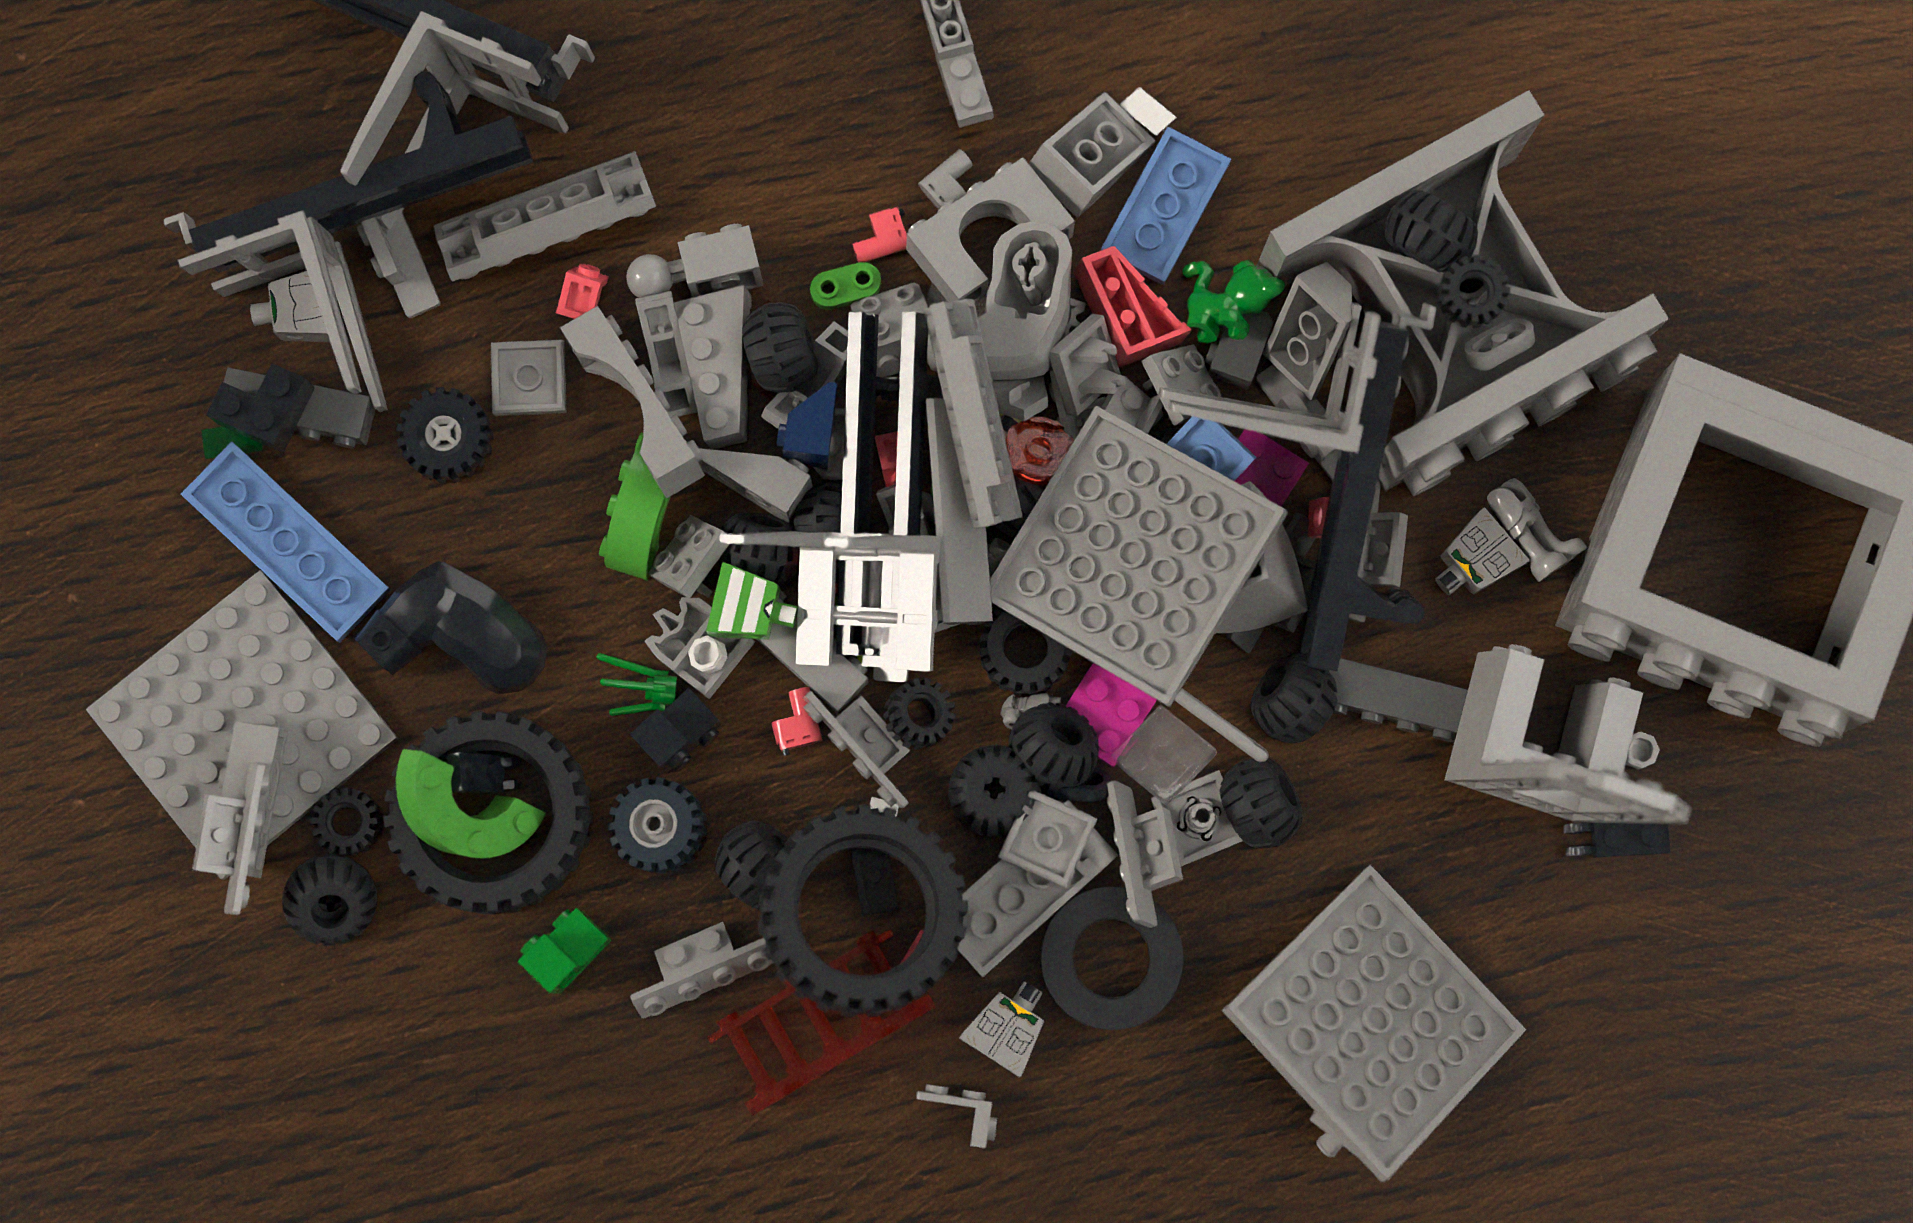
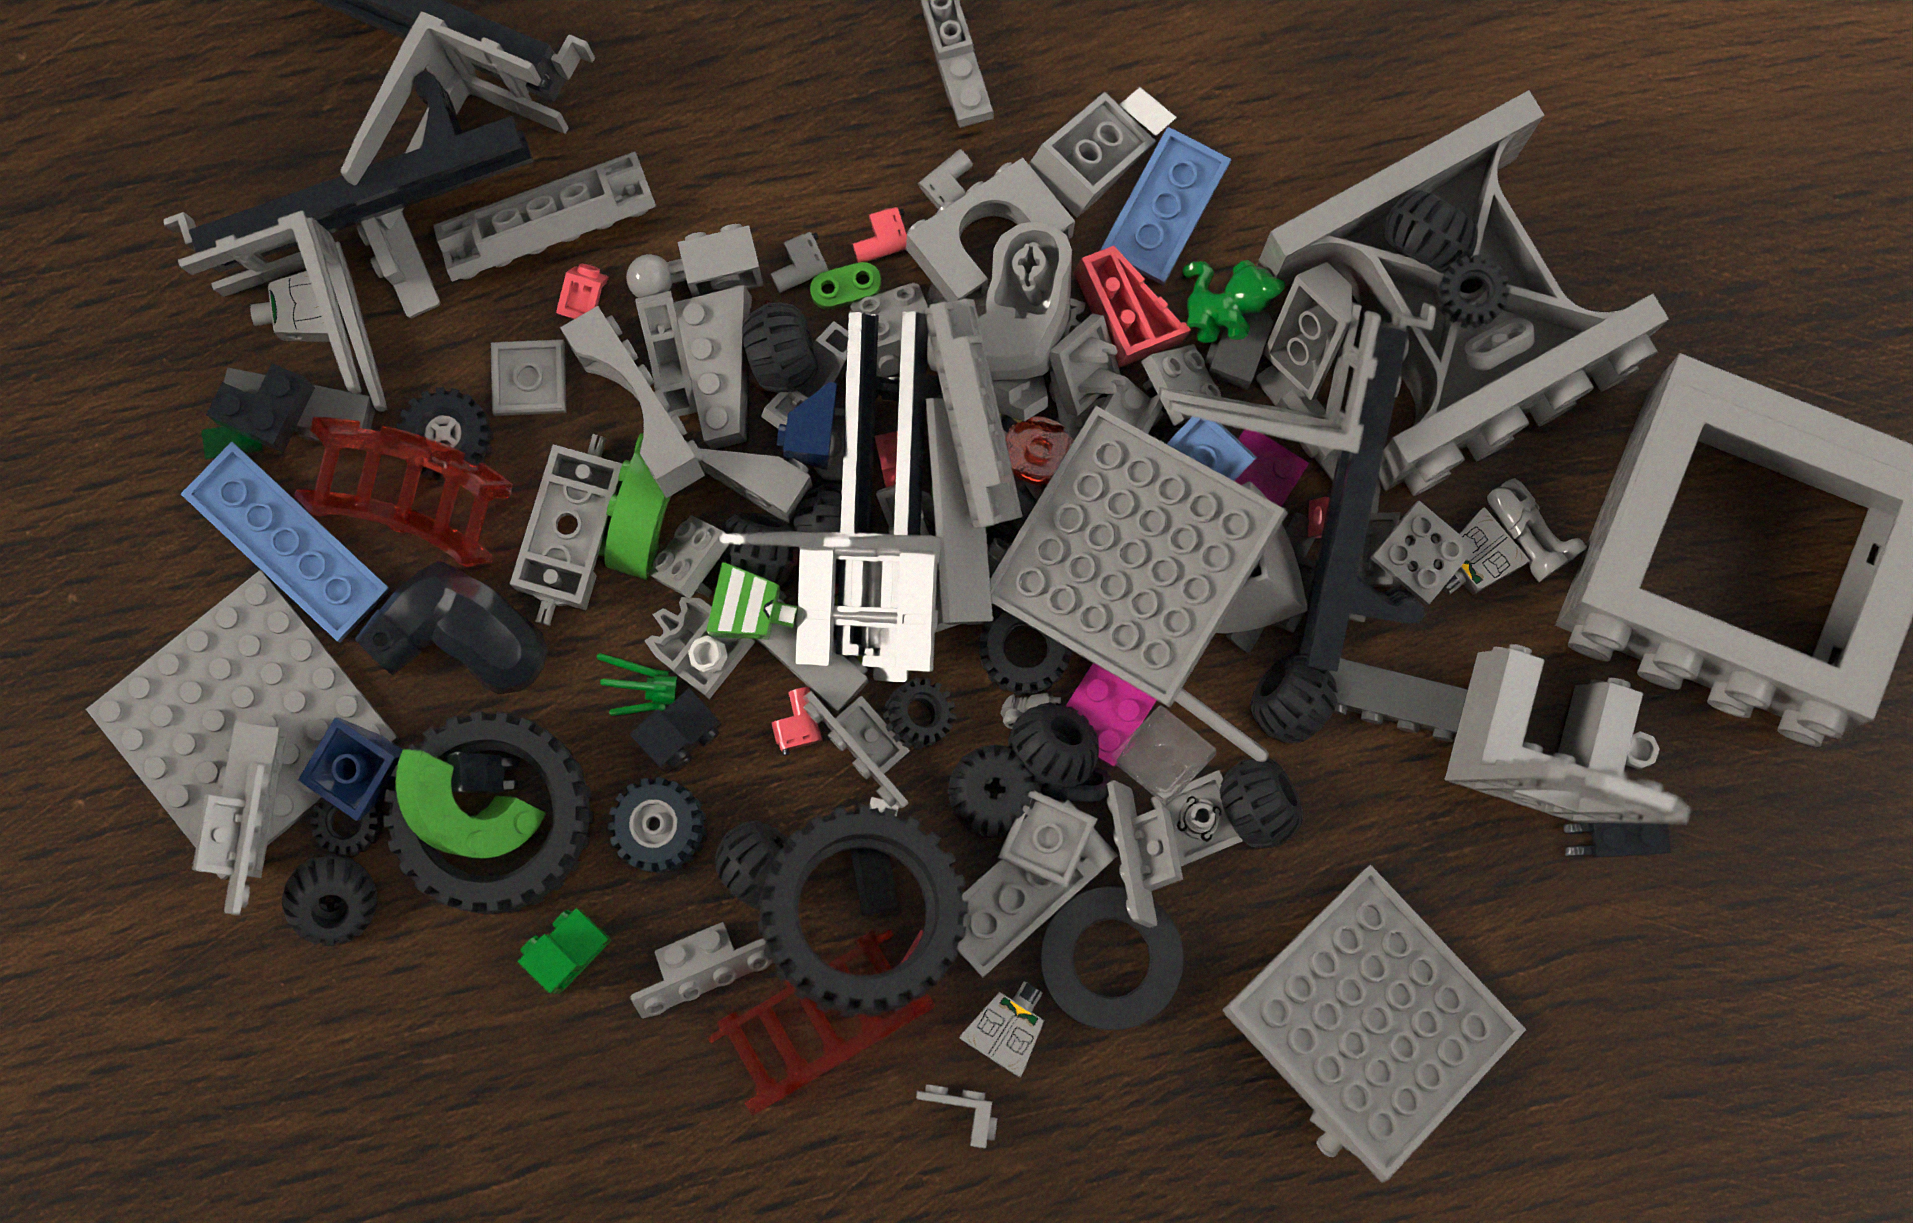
(352, 768): none -> dark blue slope
(418, 452): none -> clear red fence
(559, 565): none -> light grey brick
(806, 262): none -> light grey piece
(1400, 557): none -> light grey plate

